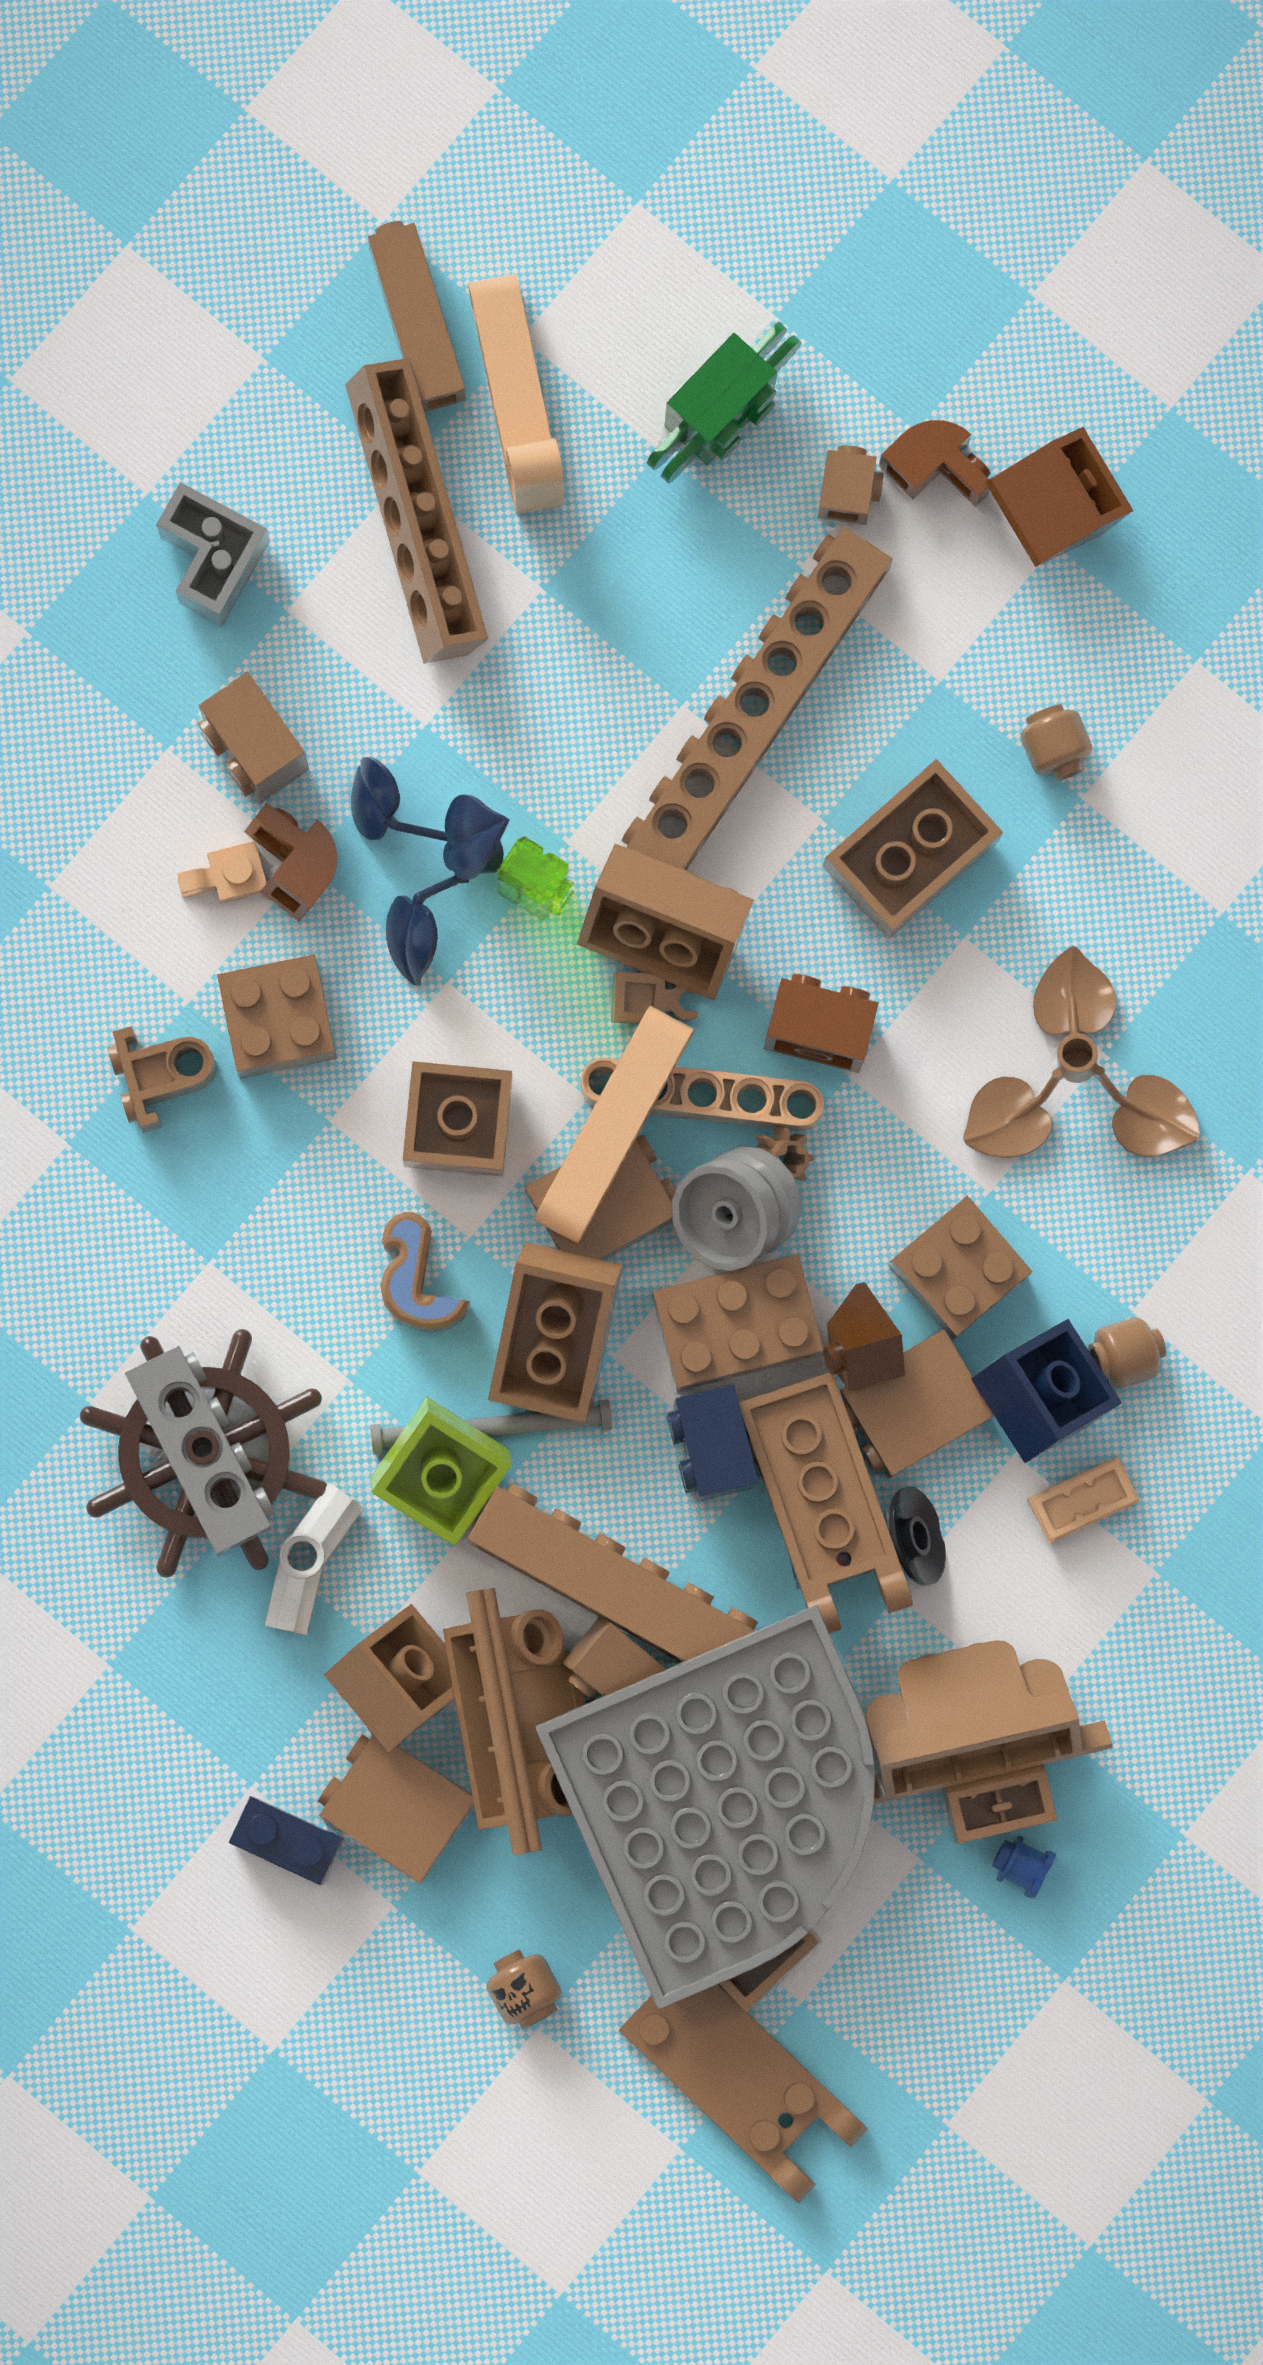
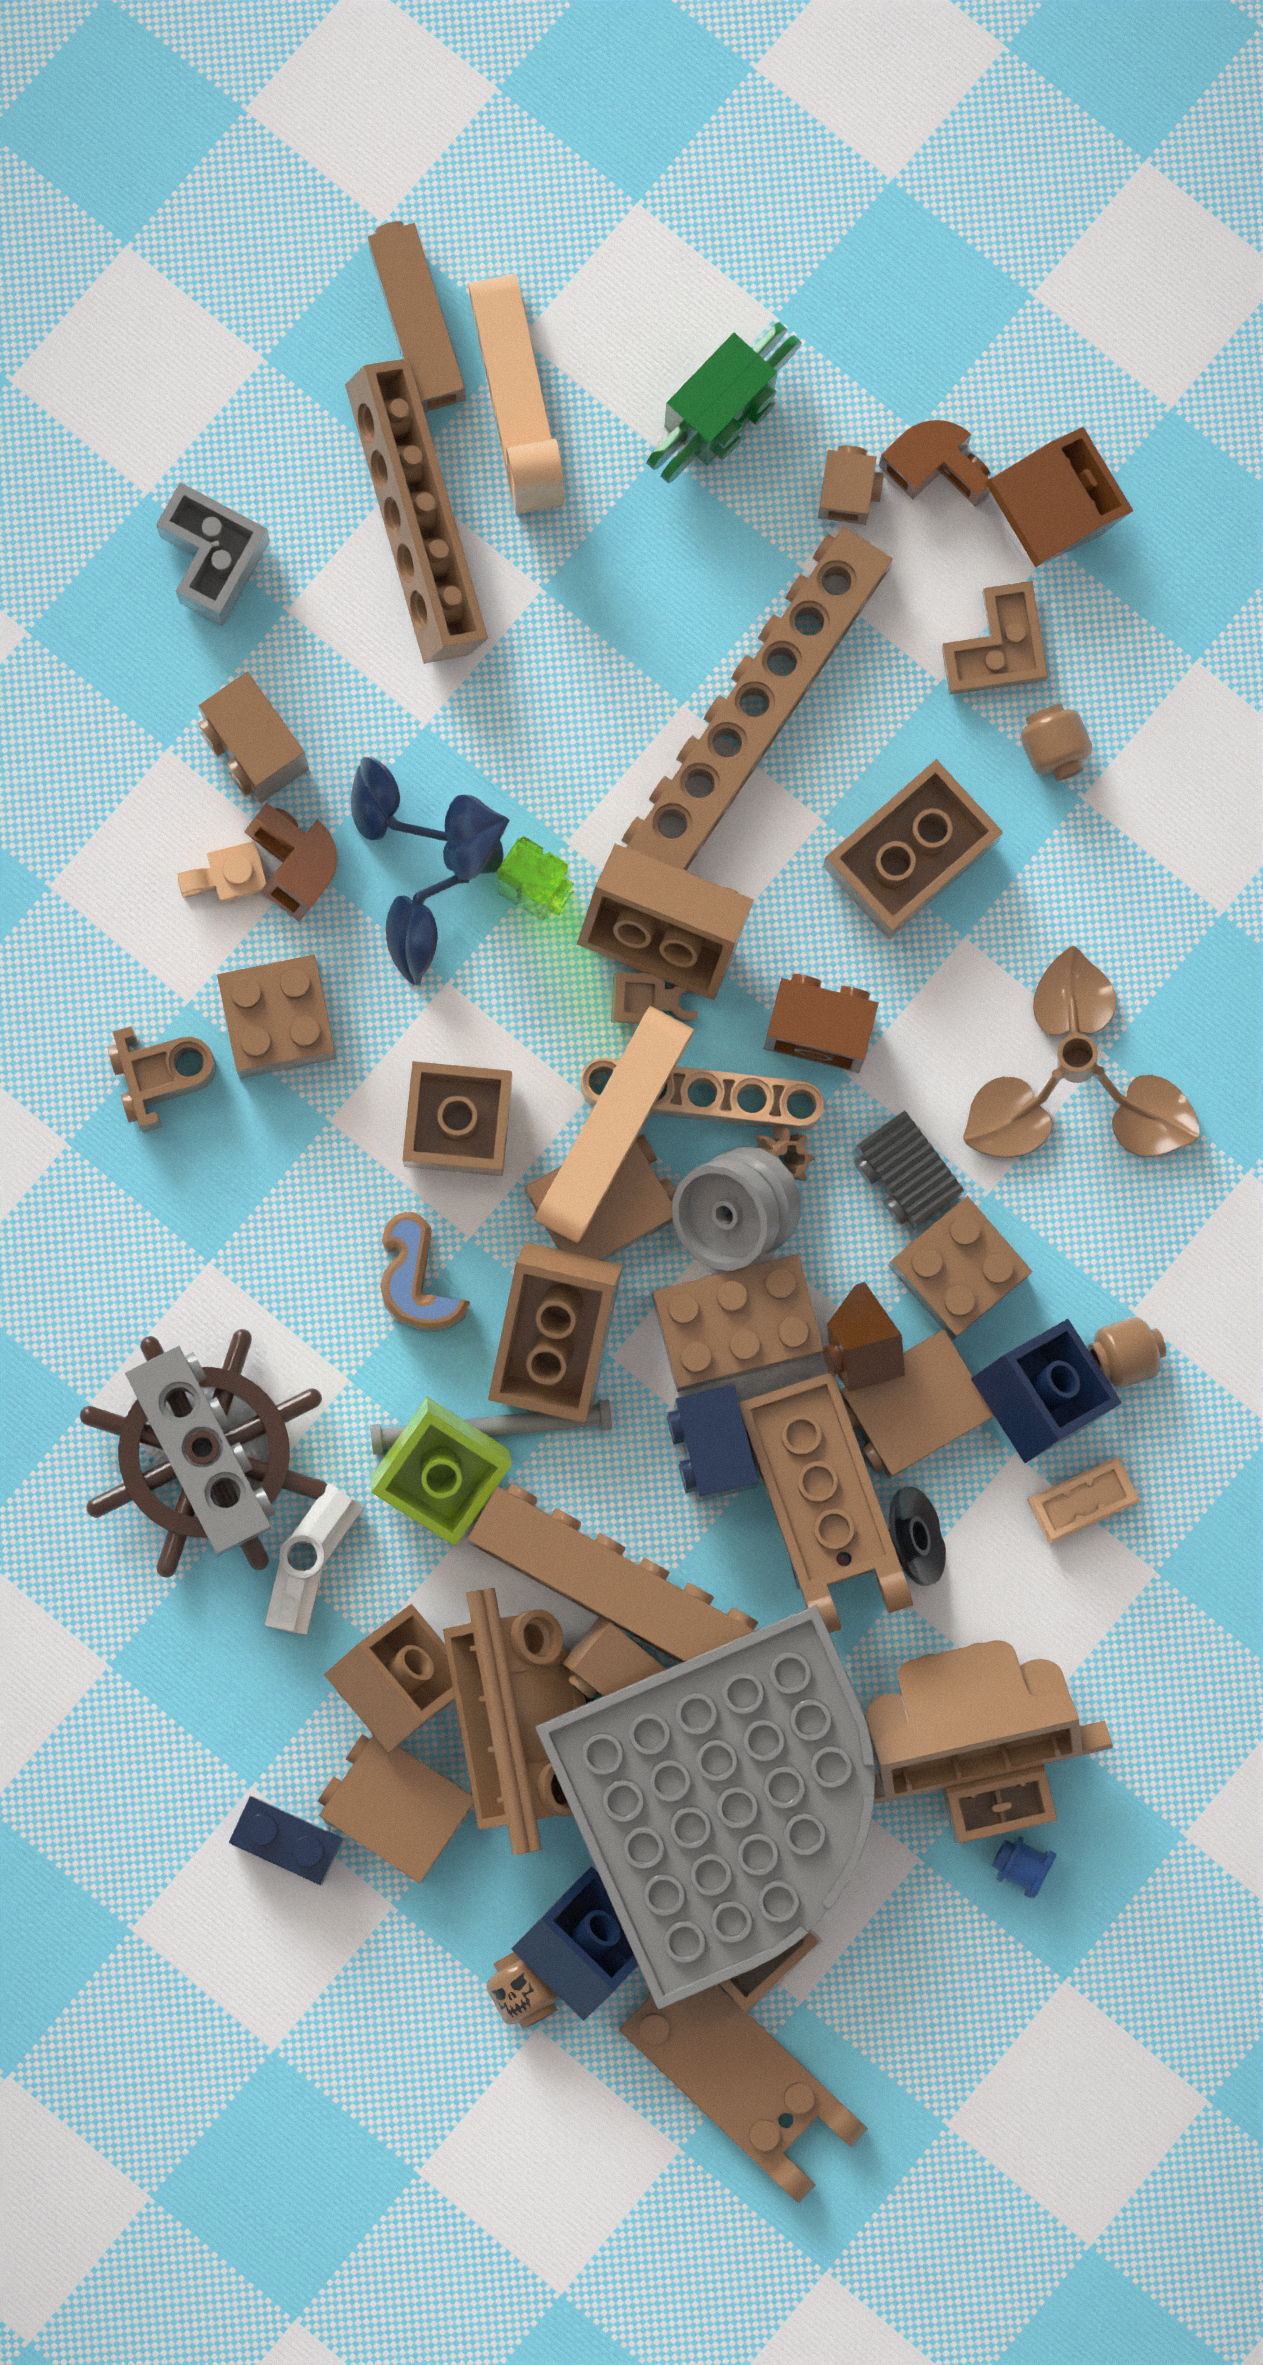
(579, 1946): none -> dark blue brick
(907, 1170): none -> dark grey brick
(1011, 651): none -> medium nougat plate

